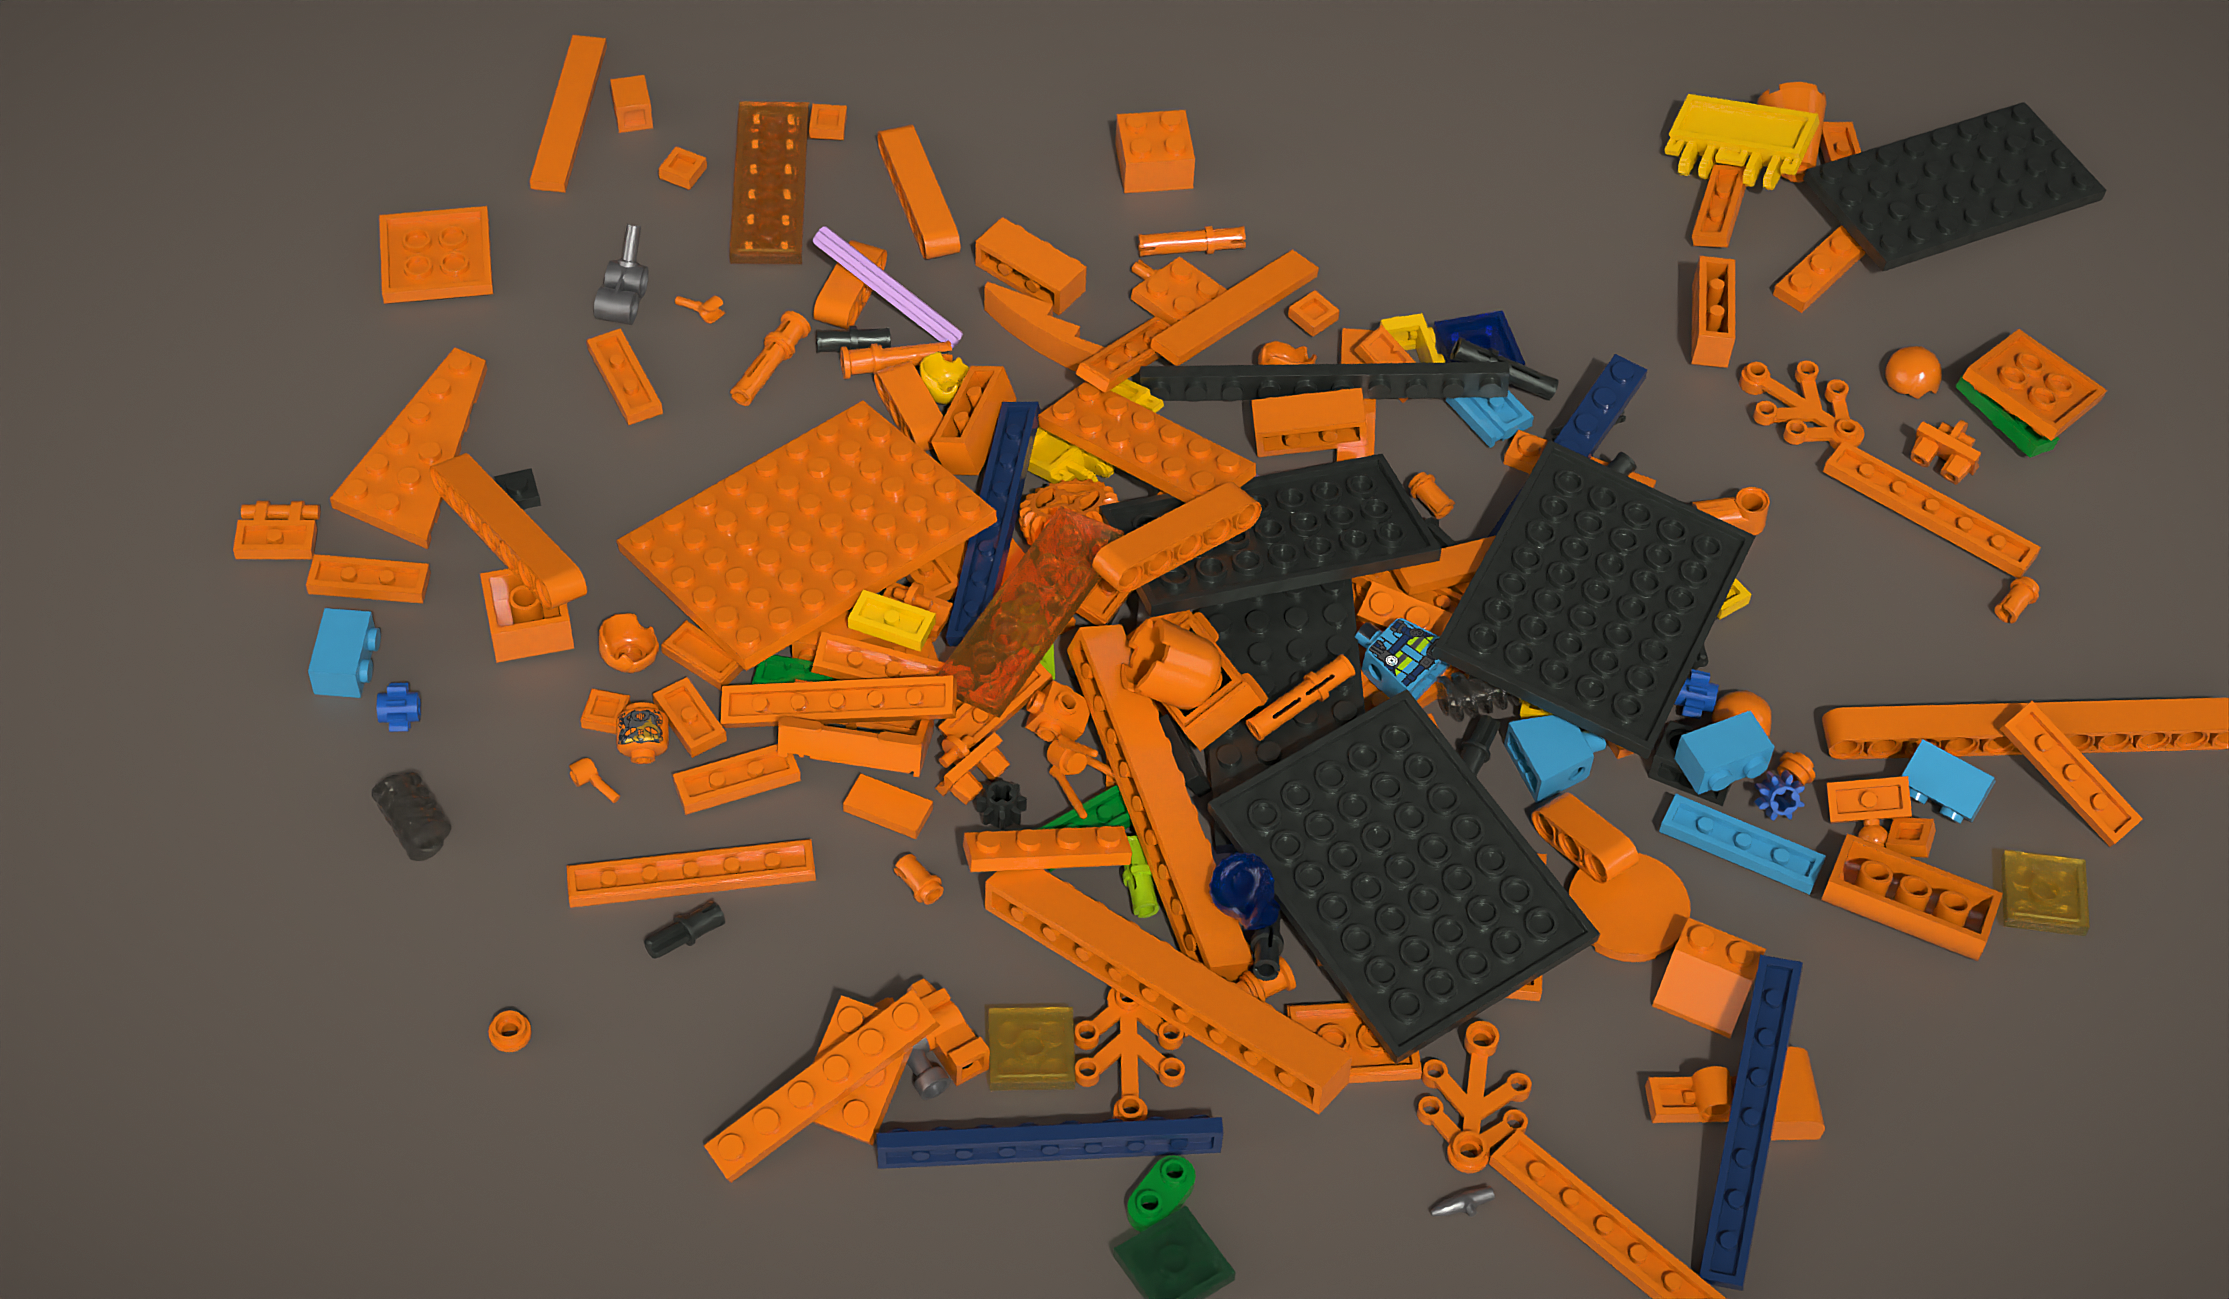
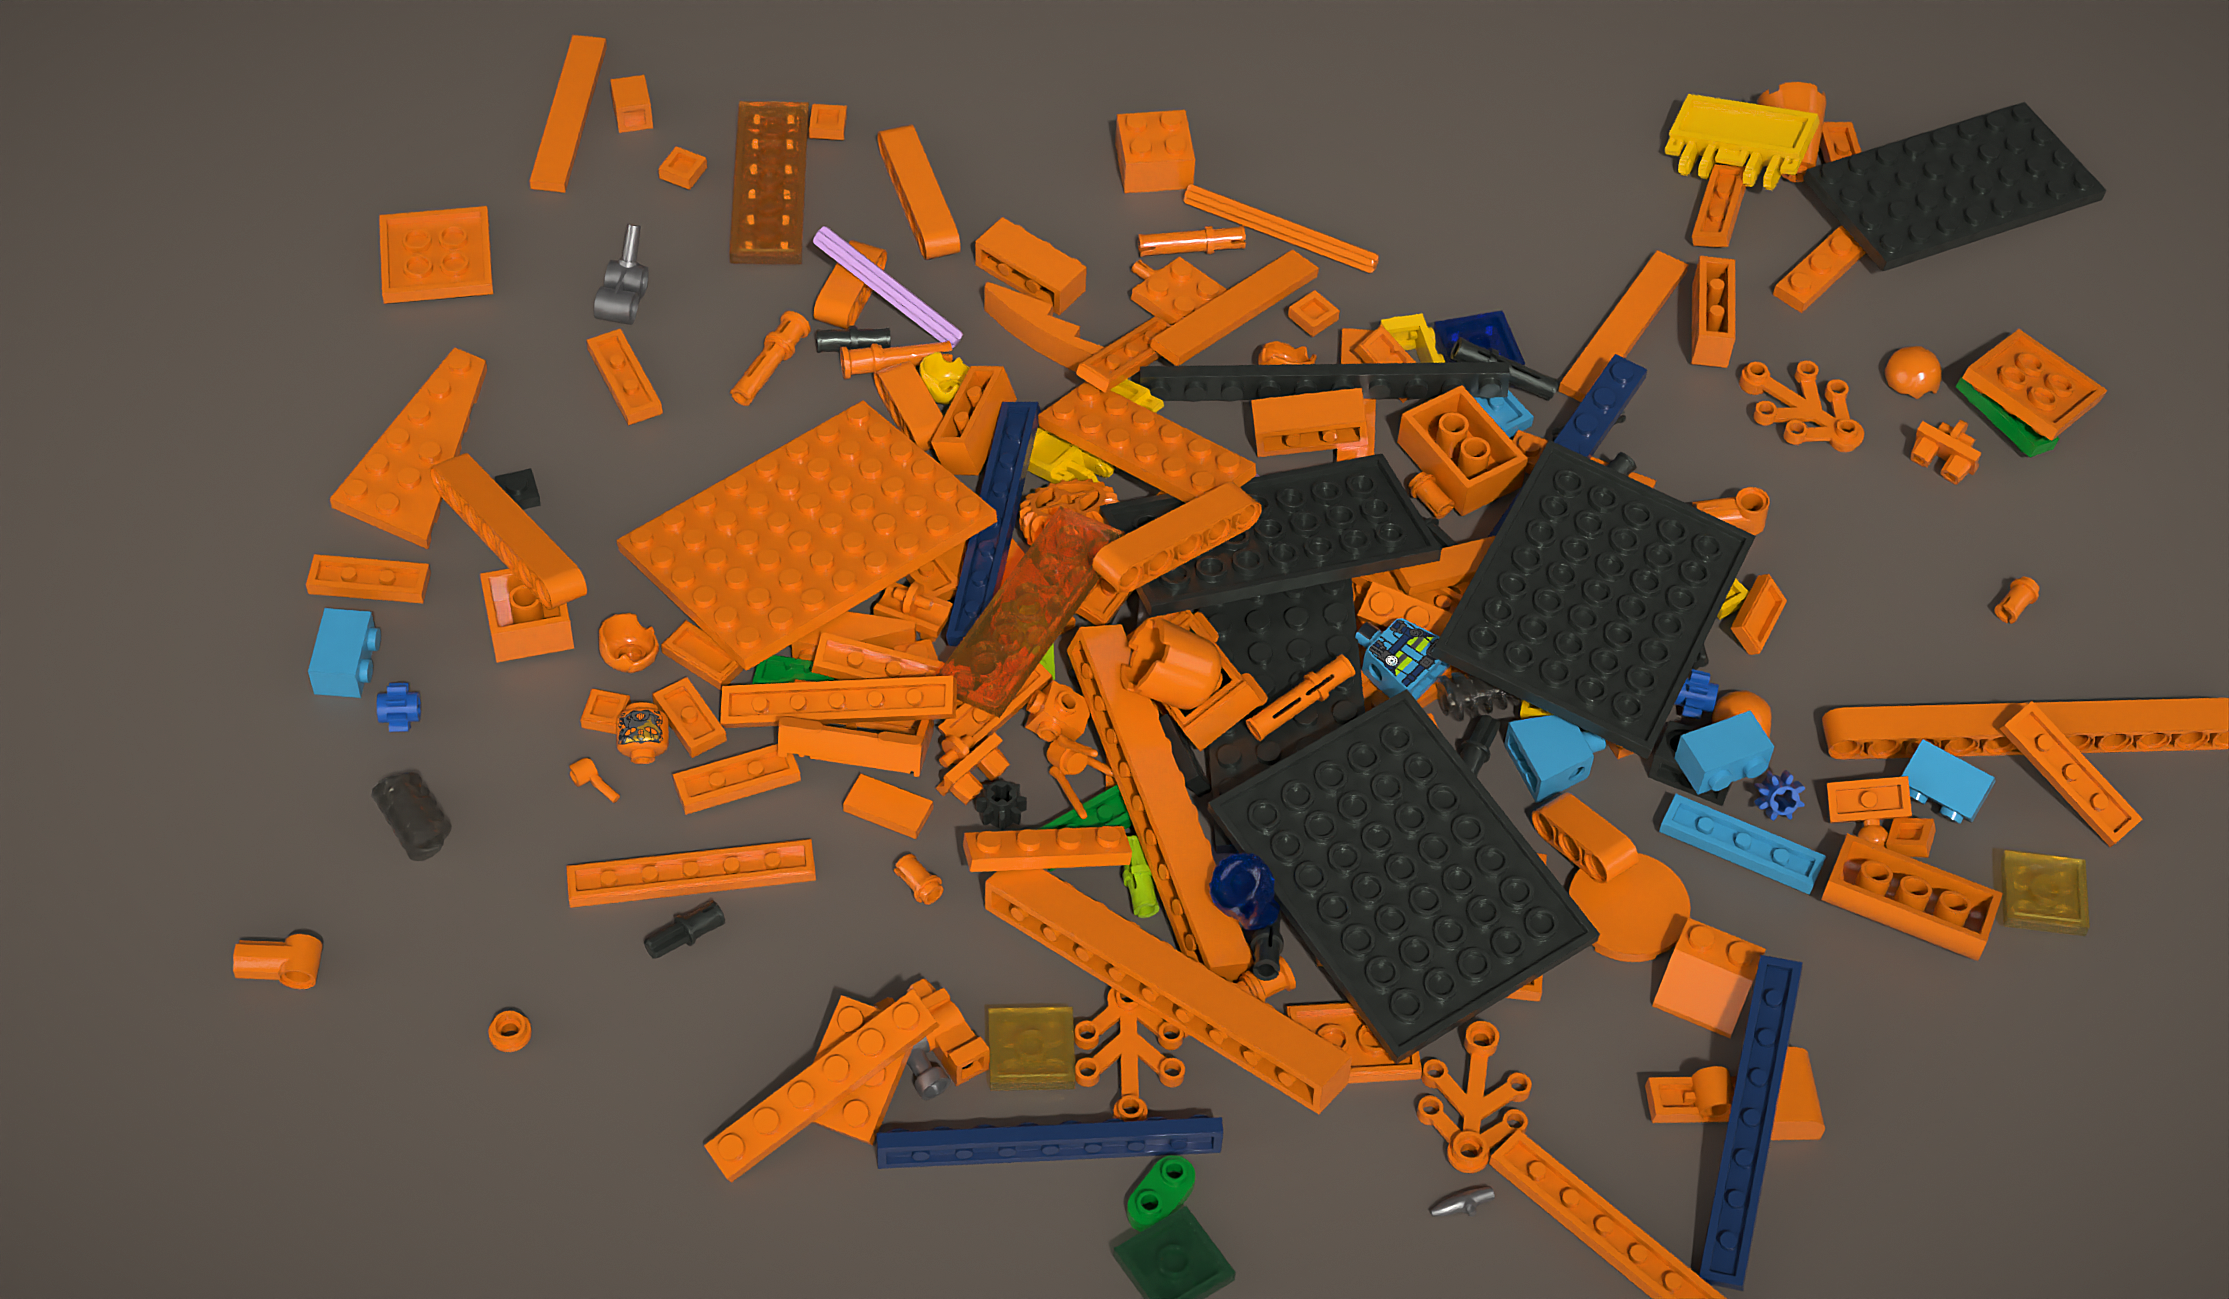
(276, 531): orange plate -> none
(290, 962): none -> orange piece
(708, 310): orange hand -> none
(891, 620): yellow plate -> none
(1281, 228): none -> orange axle
(1462, 450): none -> orange brick
(1625, 323): none -> orange tile
(1758, 614): none -> orange tile
(1799, 766): orange plate -> none
(1932, 509): orange plate -> none

